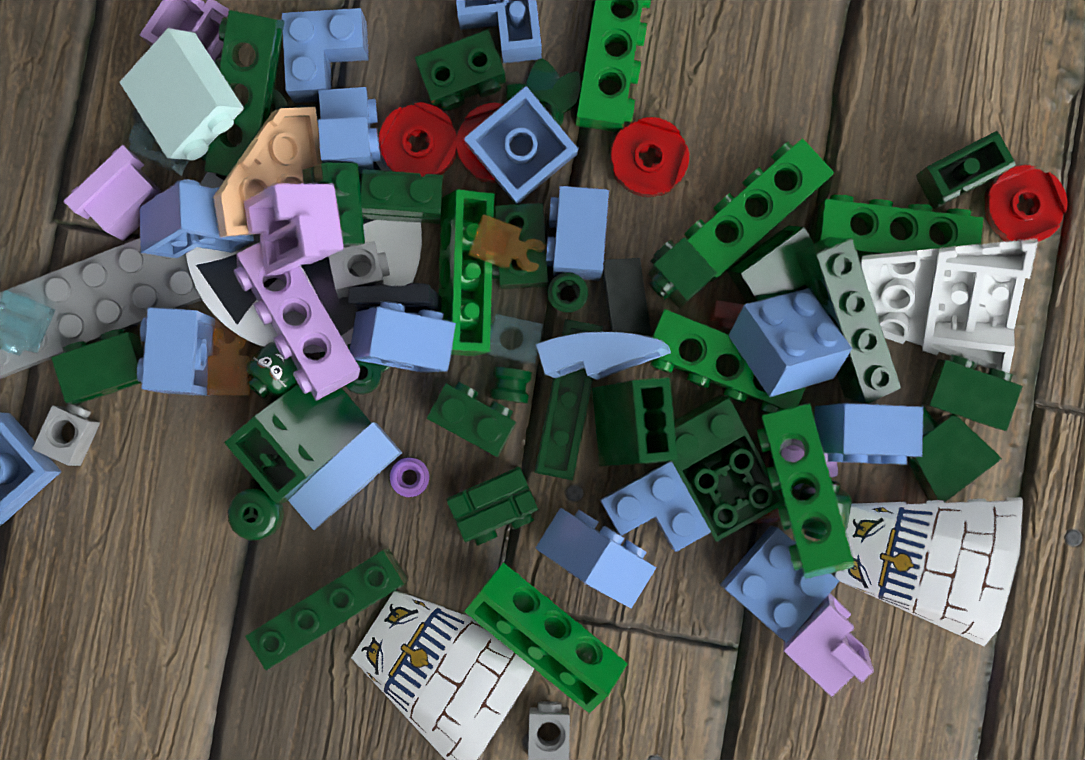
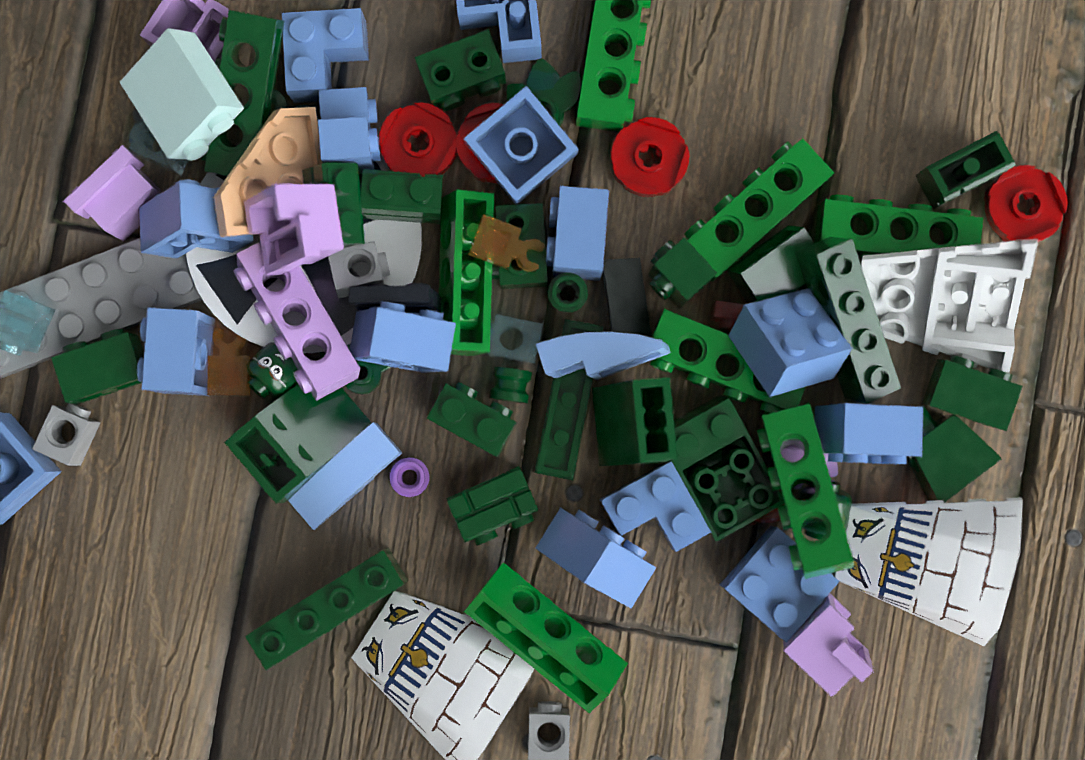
(267, 520): dark green head -> none

